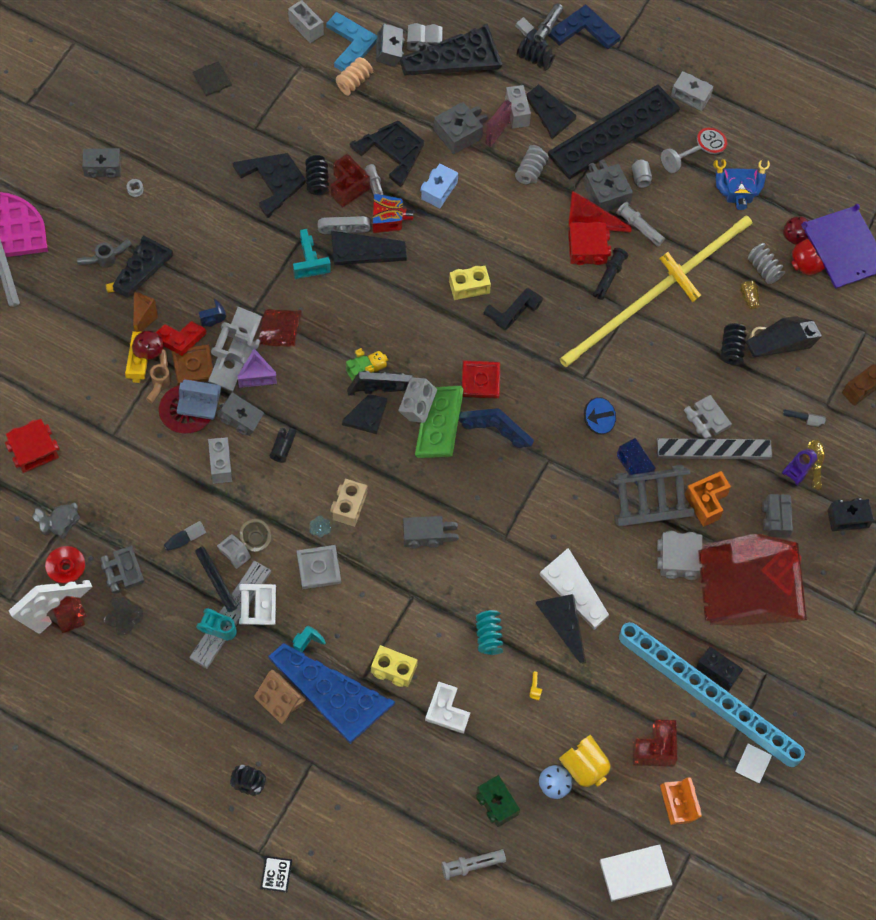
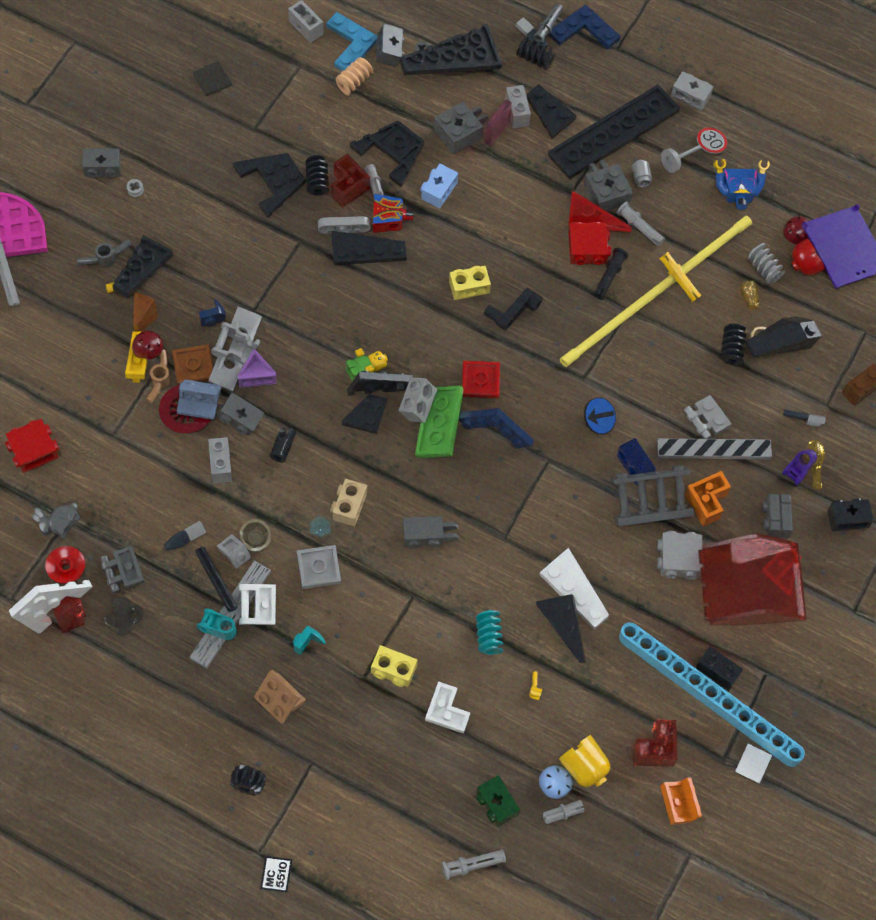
(181, 341): red plate -> none
(279, 327): clear red slope -> none
(312, 265): teal bracket -> none
(337, 697): blue wing -> none
(419, 33): light grey brick -> none
(531, 165): light grey piece -> none
(563, 812): none -> light grey axle
(635, 873): white tile -> none

